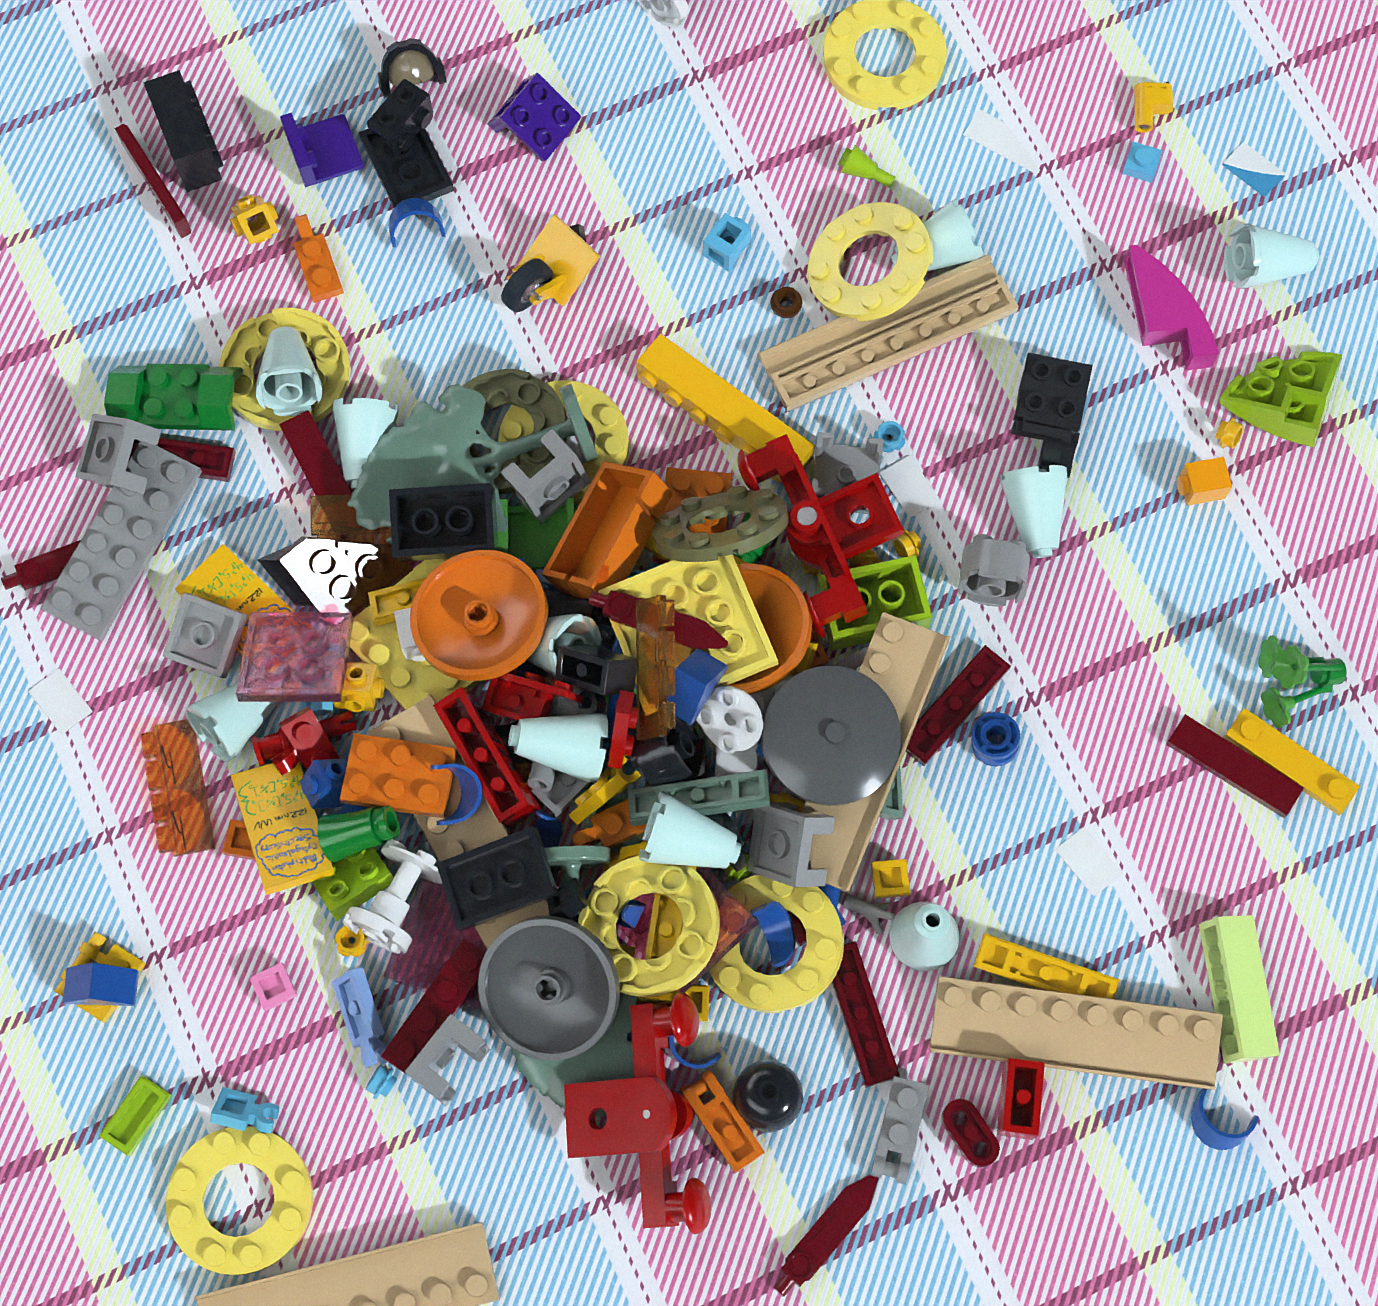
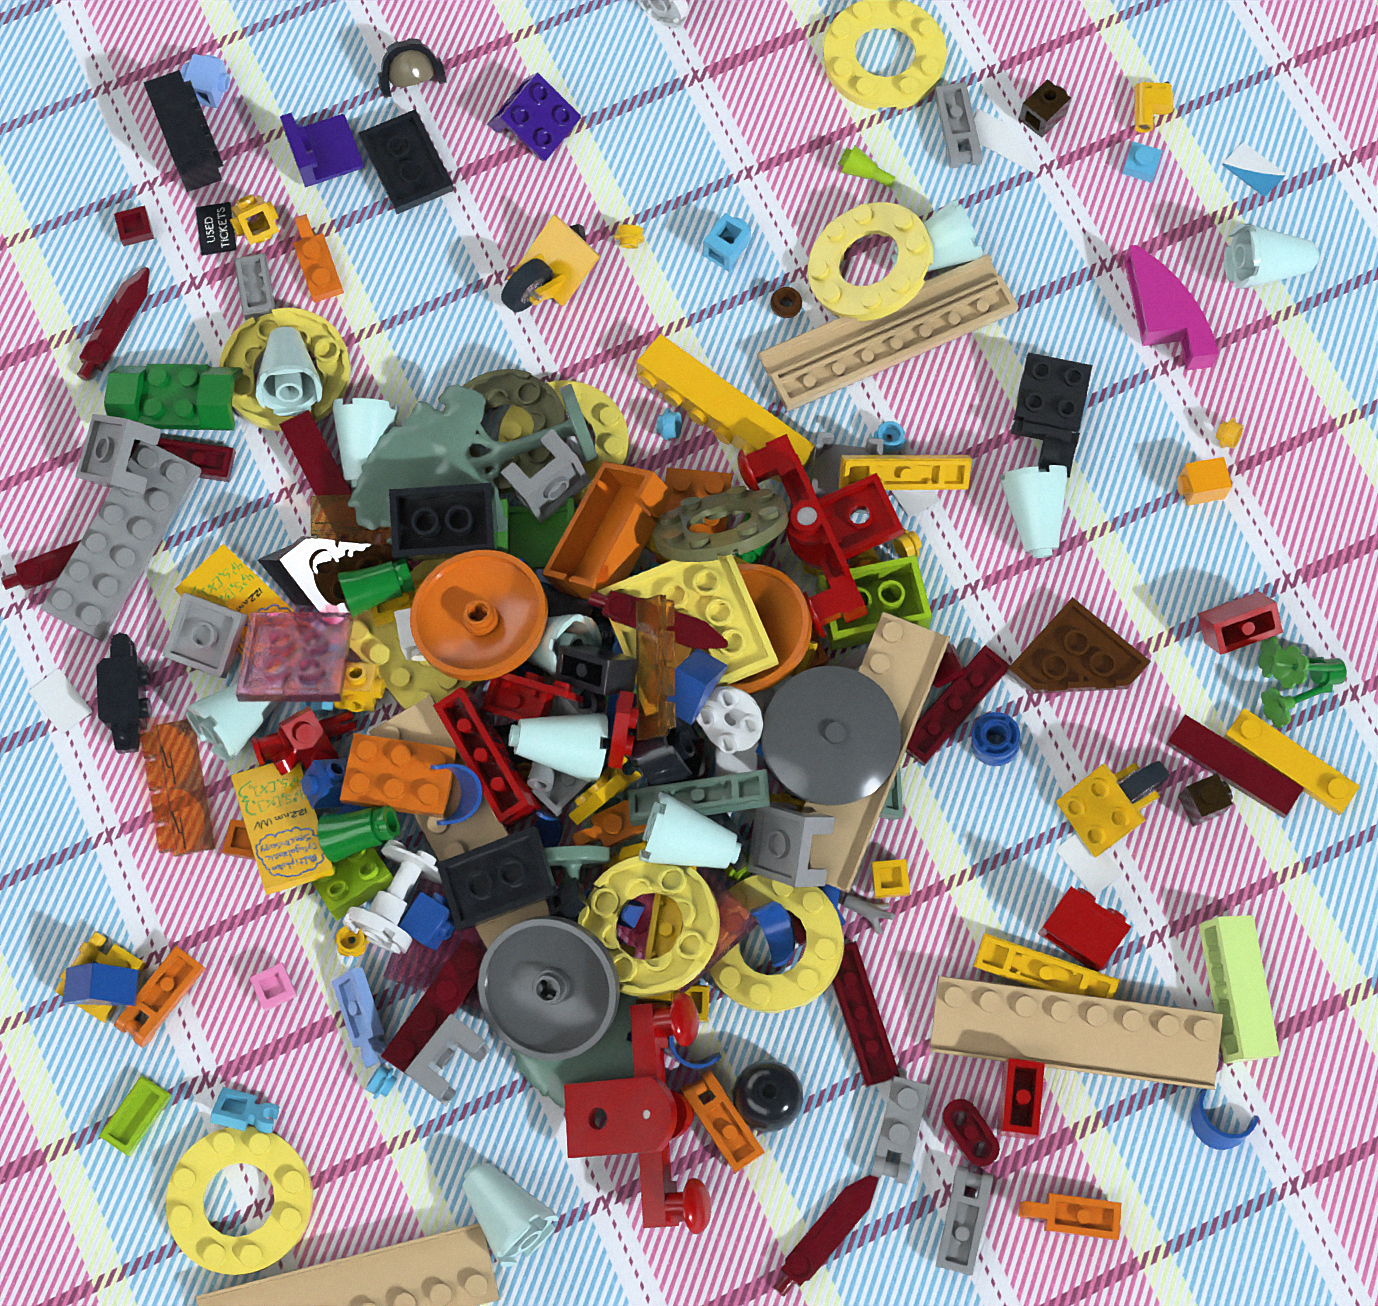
(114, 324): none -> dark red piece
(123, 694): none -> black hinge
(134, 226): none -> dark red plate
(153, 180): dark red tile -> none
(160, 995): none -> orange plate
(207, 78): none -> light blue brick
(215, 228): none -> black sticker
(254, 285): none -> light grey plate
(375, 585): none -> green plant
(401, 117): black bracket -> none
(412, 207): blue helmet -> none
(429, 920): none -> blue brick
(507, 1213): none -> light aqua cone
(629, 236): none -> yellow plate
(669, 424): none -> medium azure plate
(908, 471): none -> yellow plate
(924, 936): light aqua cone -> none
(949, 668): none -> dark red plate
(958, 124): none -> light grey plate
(964, 1222): none -> light grey plate
(994, 570): light grey brick -> none
(1045, 108): none -> dark brown brick
(1076, 1216): none -> orange plate
(1077, 655): none -> reddish brown plate
(1085, 928): none -> red slope
(1109, 811): none -> yellow plate
(1206, 799): none -> dark brown brick
(1240, 622): none -> brick
(1286, 395): lime brick -> none

